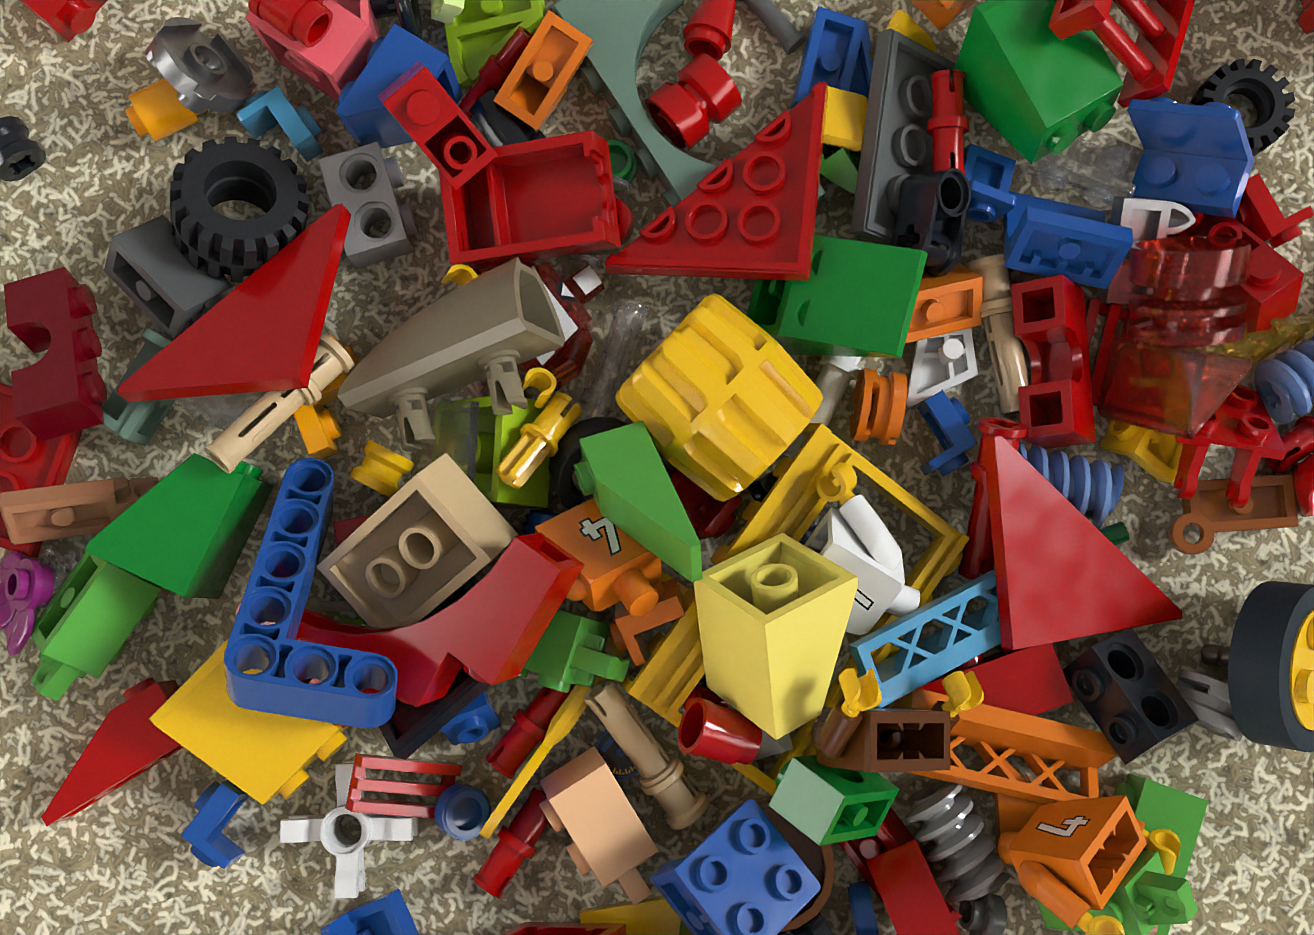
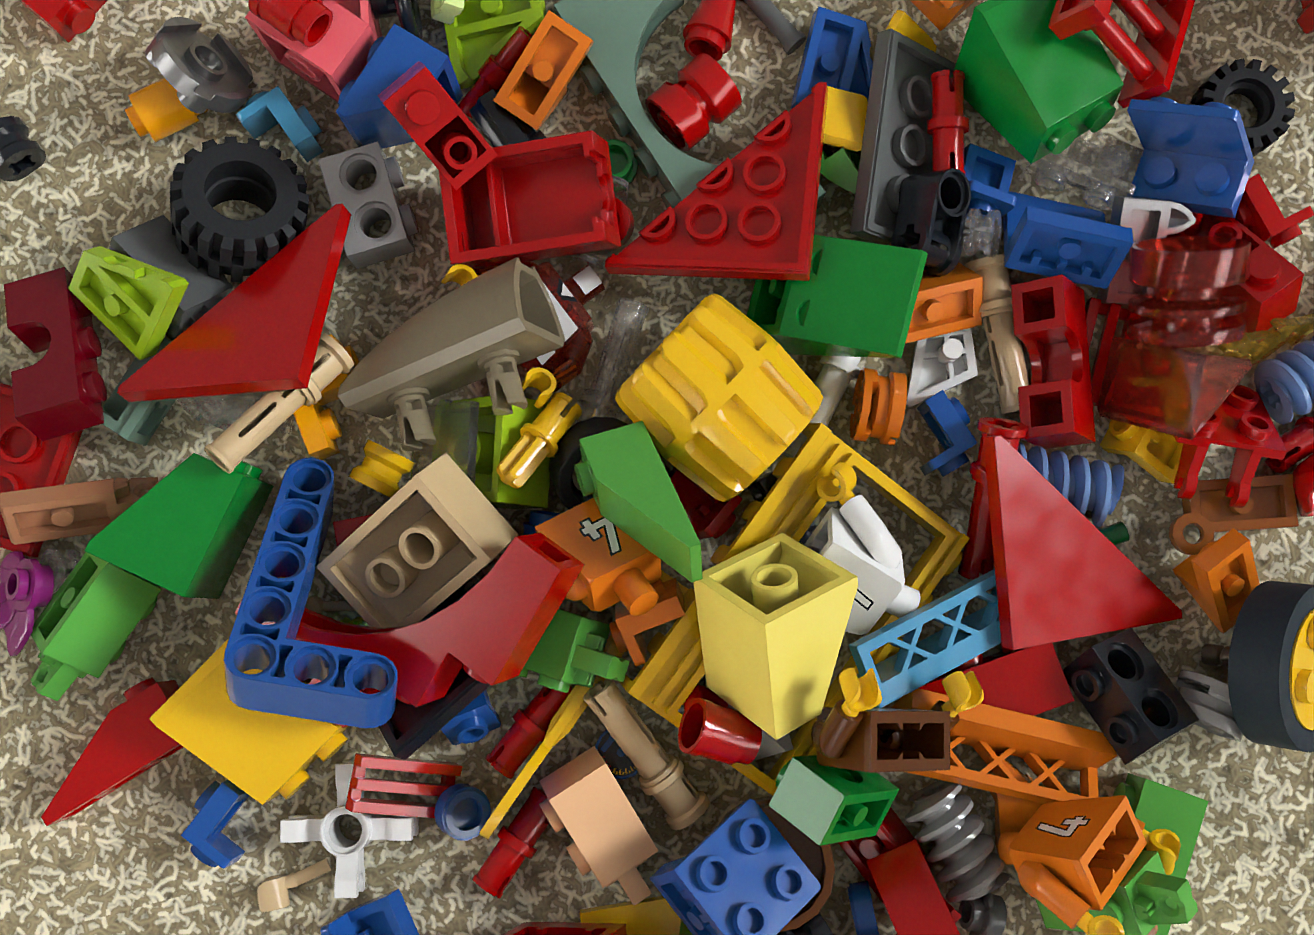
(128, 297): none -> lime wing
(274, 892): none -> tan hand
(983, 232): none -> clear bush
(1221, 577): none -> orange slope

